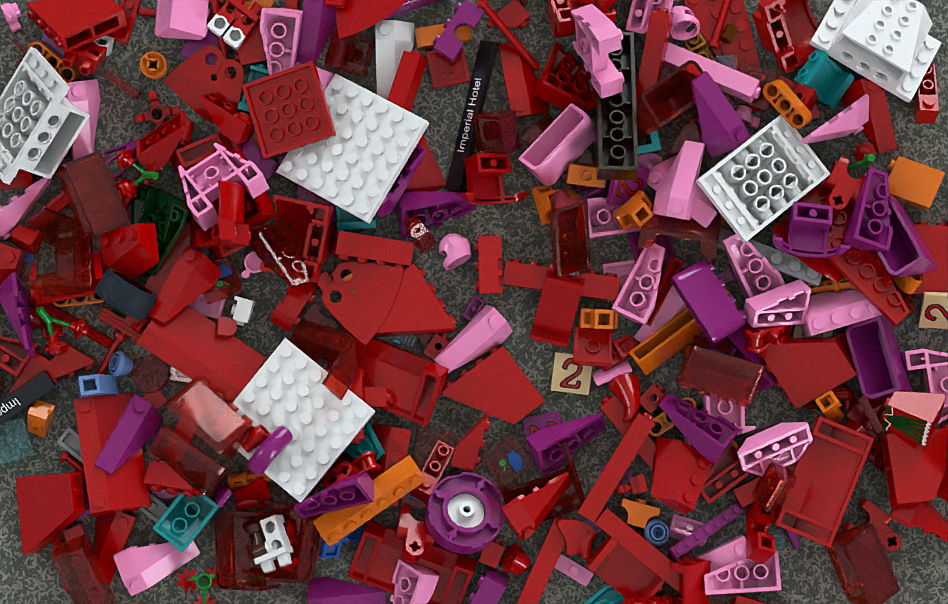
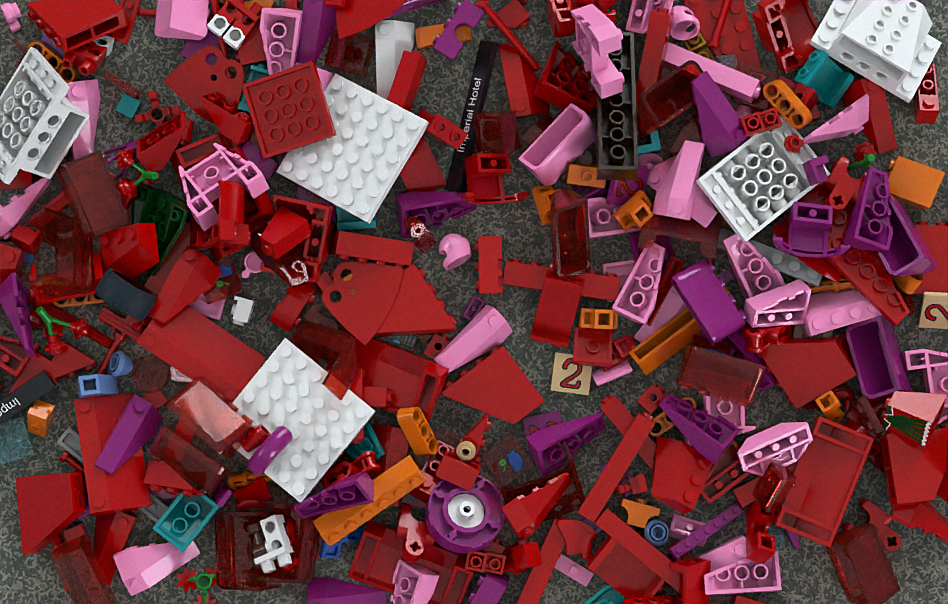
(128, 106): none -> teal tile
(152, 73): orange wheel -> none
(225, 327): red tile -> none
(284, 233): none -> red slope
(402, 181): magenta wedge -> none
(417, 431): none -> orange beam
(443, 130): none -> red panel
(447, 73): red tile -> none
(458, 471): none -> red panel
(466, 445): none -> tan plate
(485, 561): none -> red slope
(526, 555): none -> red brick
(627, 390): red hat -> none
(729, 32): reddish brown piece -> none
(761, 122): none -> red slope
(789, 146): none -> red plate
(815, 170): none -> magenta panel

